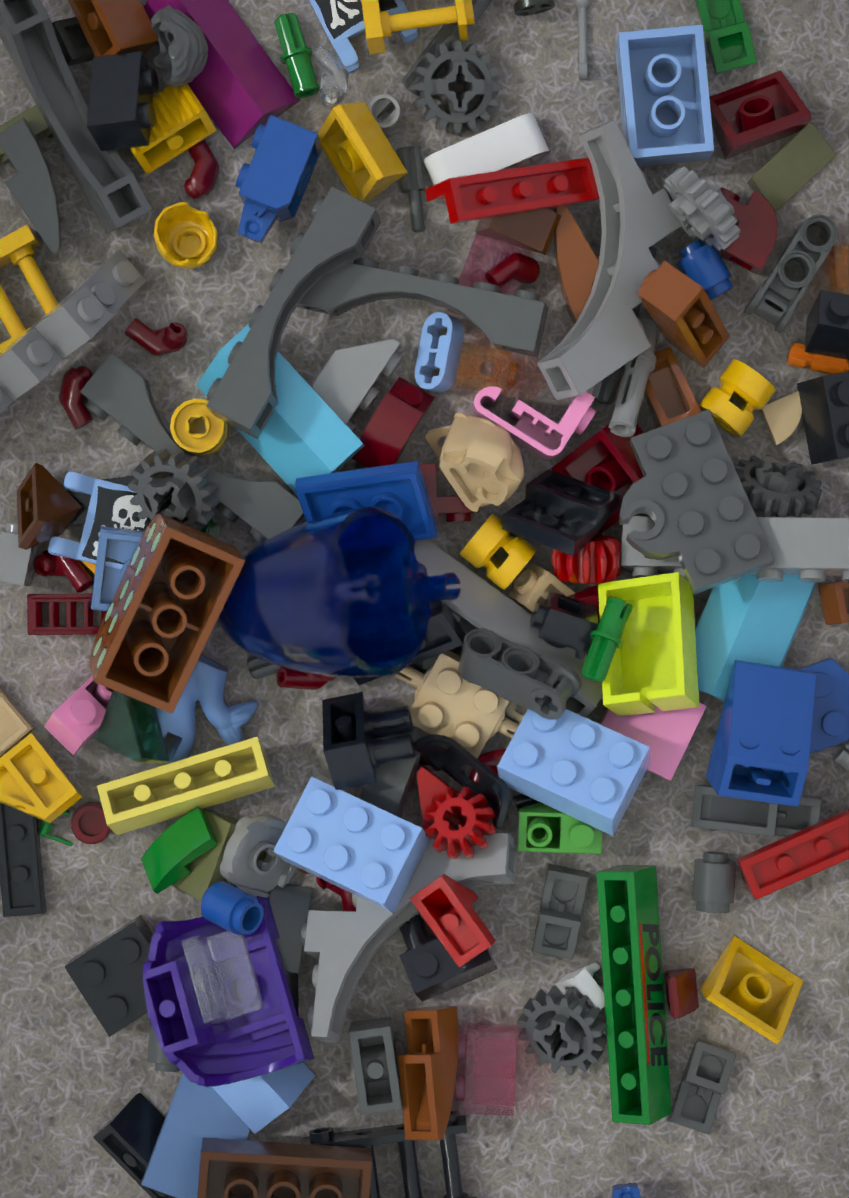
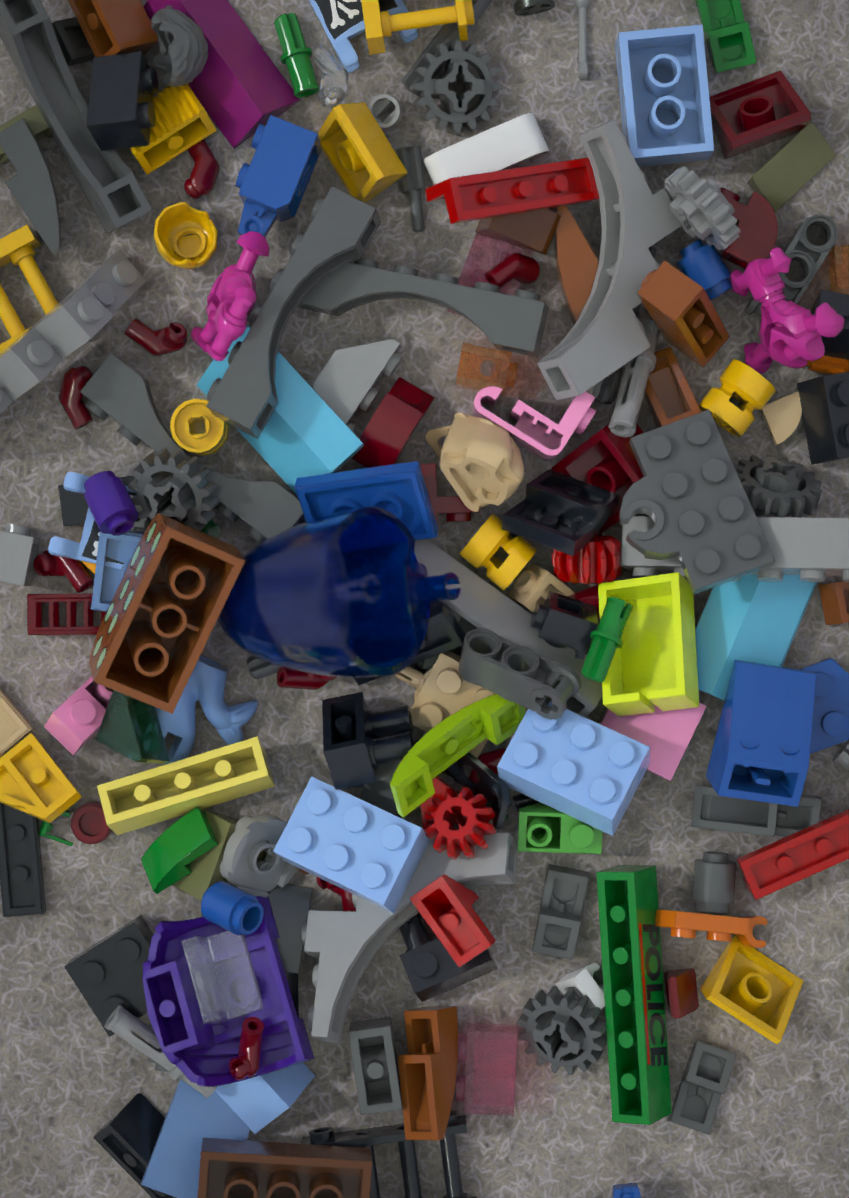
(42, 508): reddish brown slope -> none
(110, 503): none -> dark purple brick
(122, 1024): none -> light grey pin
(231, 299): none -> dark pink piece
(249, 1050): none -> dark red arm
(439, 352): light blue beam -> none
(447, 743): none -> lime slope
(717, 926): none -> orange plate
(786, 329): none -> dark pink piece

